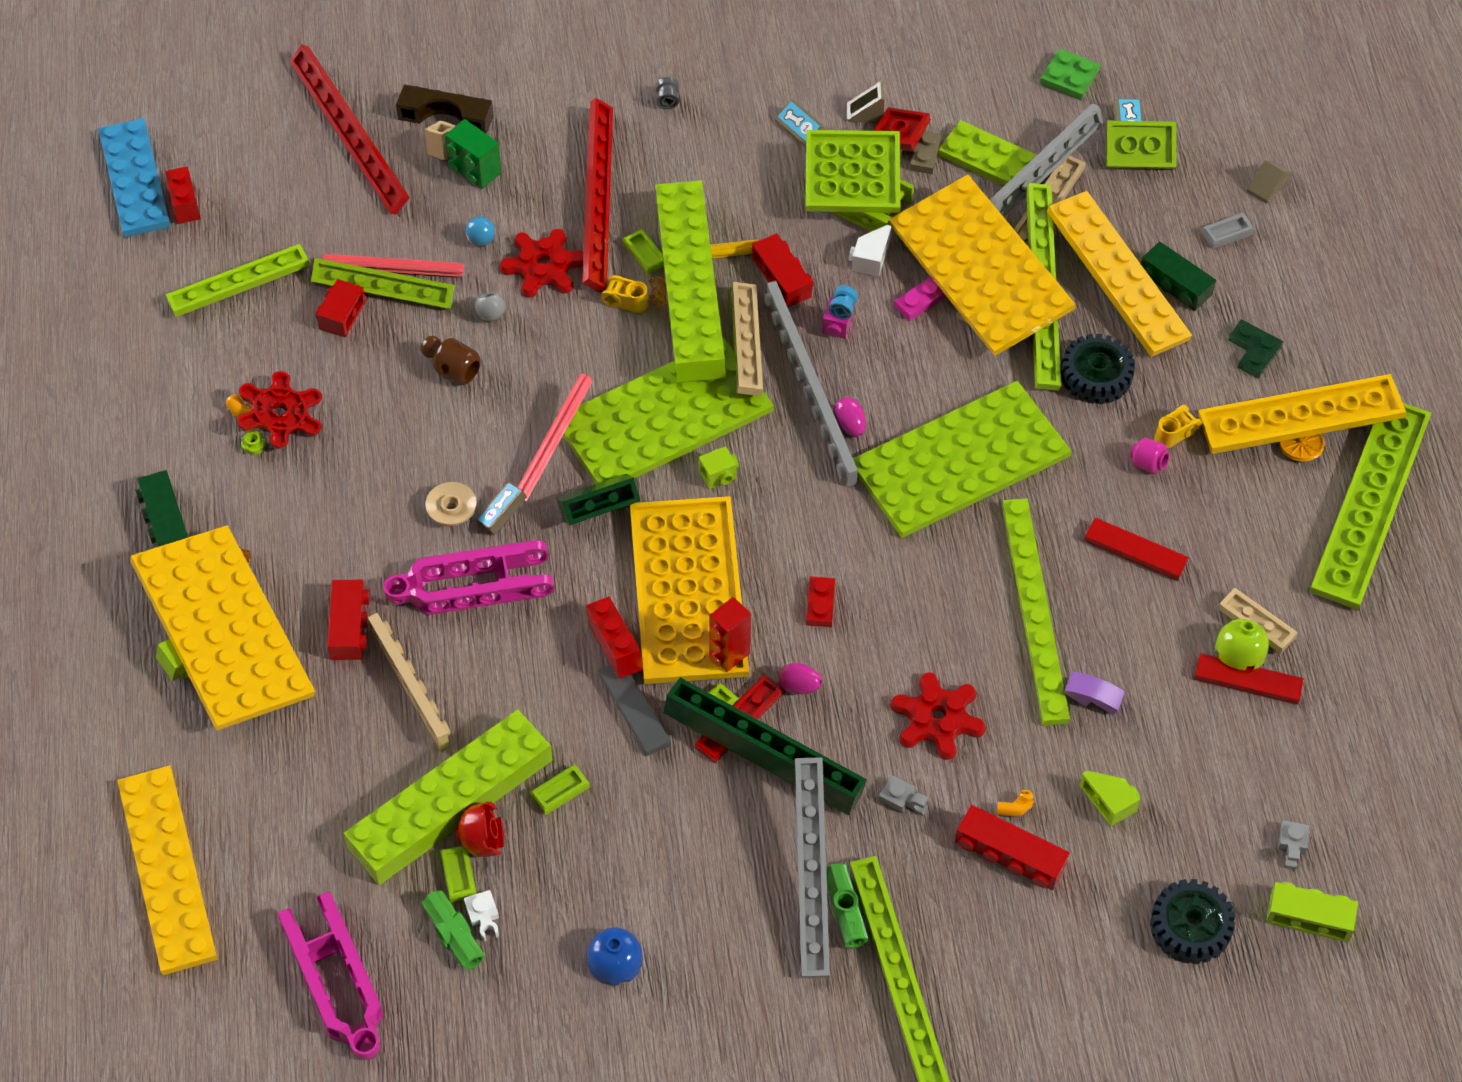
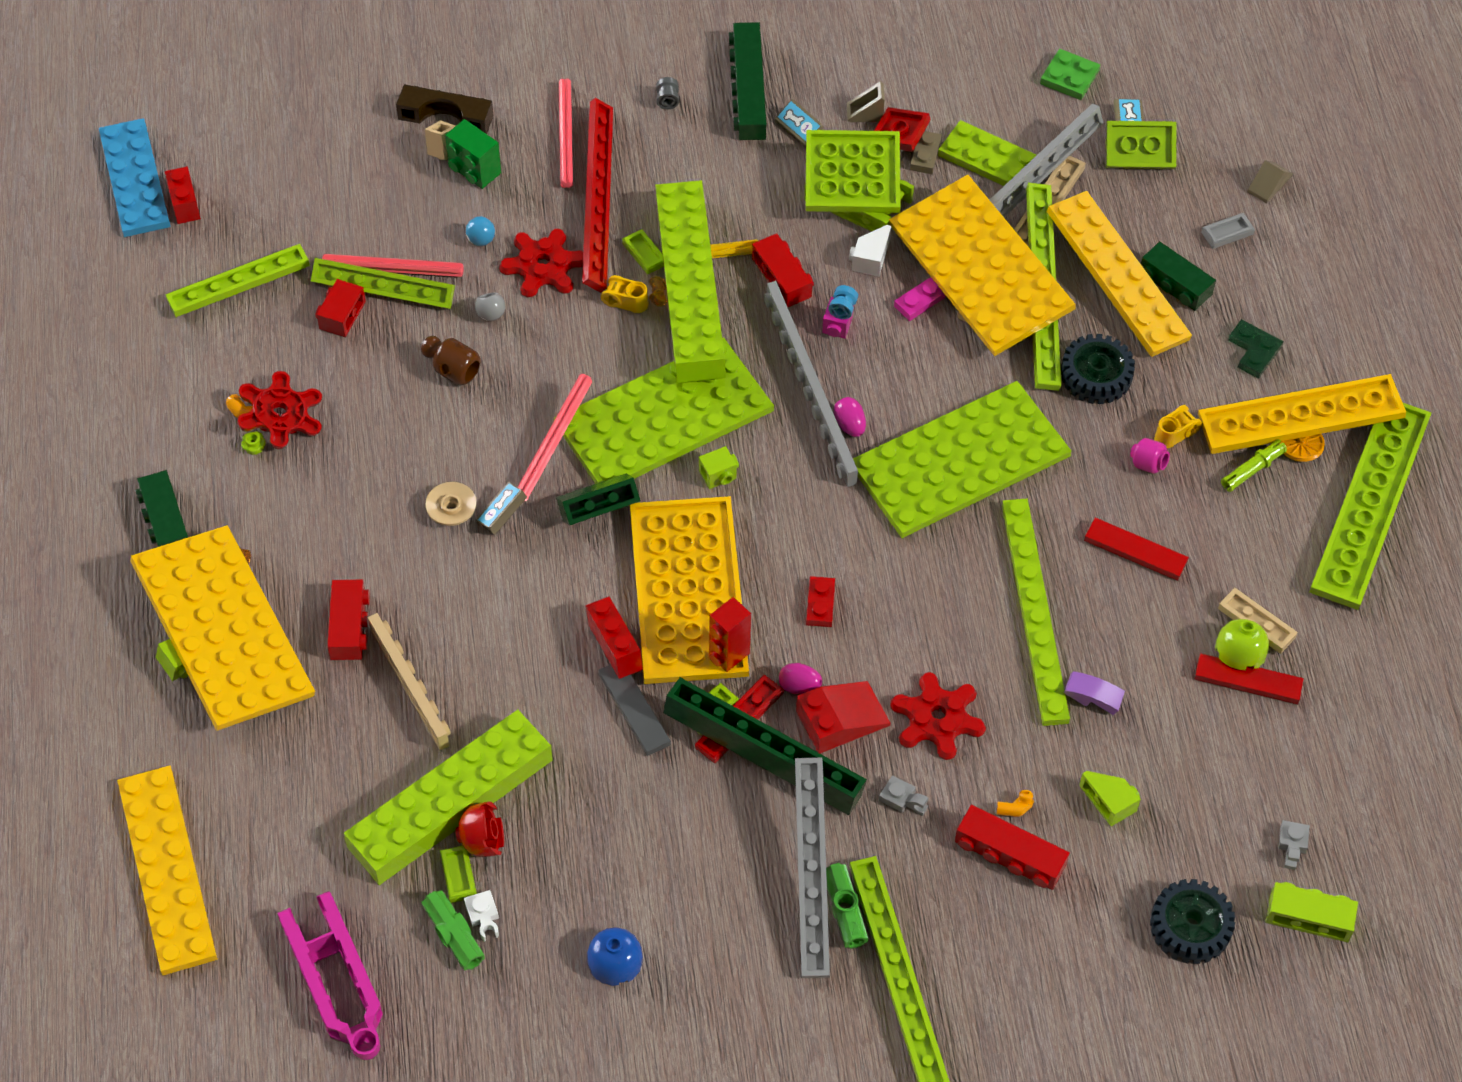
(349, 129): red plate -> none
(498, 558): dark pink piece -> none
(560, 789): lime tile -> none
(565, 132): none -> coral axle
(746, 339): tan plate -> none
(748, 81): none -> dark green brick
(840, 714): none -> red slope
(1261, 460): none -> lime pin

